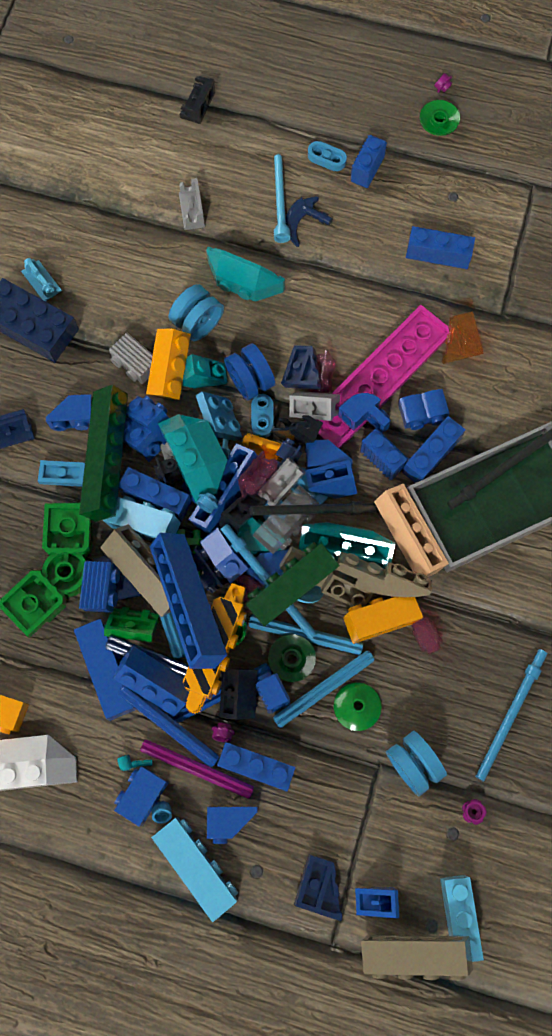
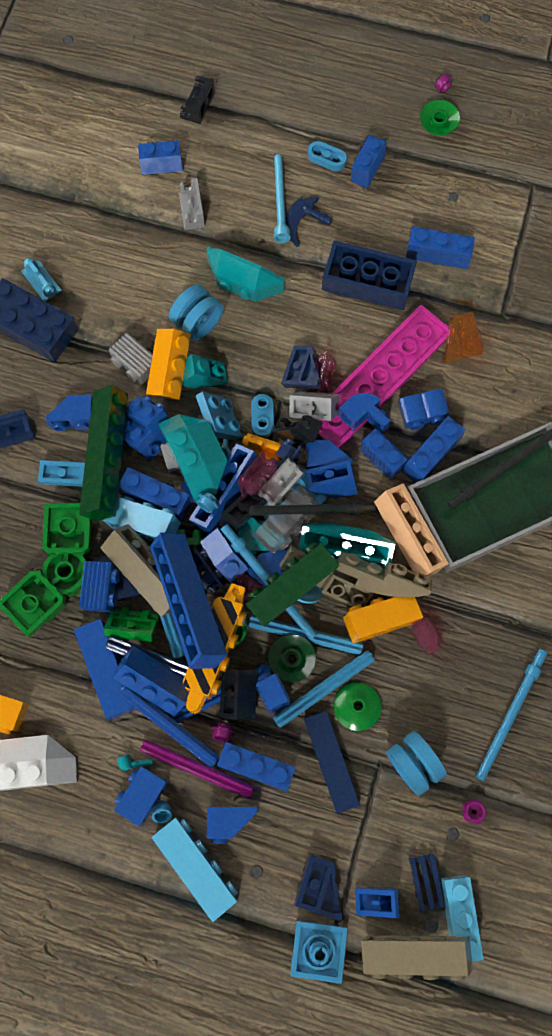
(160, 157): none -> blue brick
(168, 471): black hinge -> none
(249, 371): blue wheel -> none
(319, 951): none -> dark azure plate
(331, 762): none -> dark blue tile
(368, 275): none -> dark blue brick
(431, 904): none -> dark blue tile

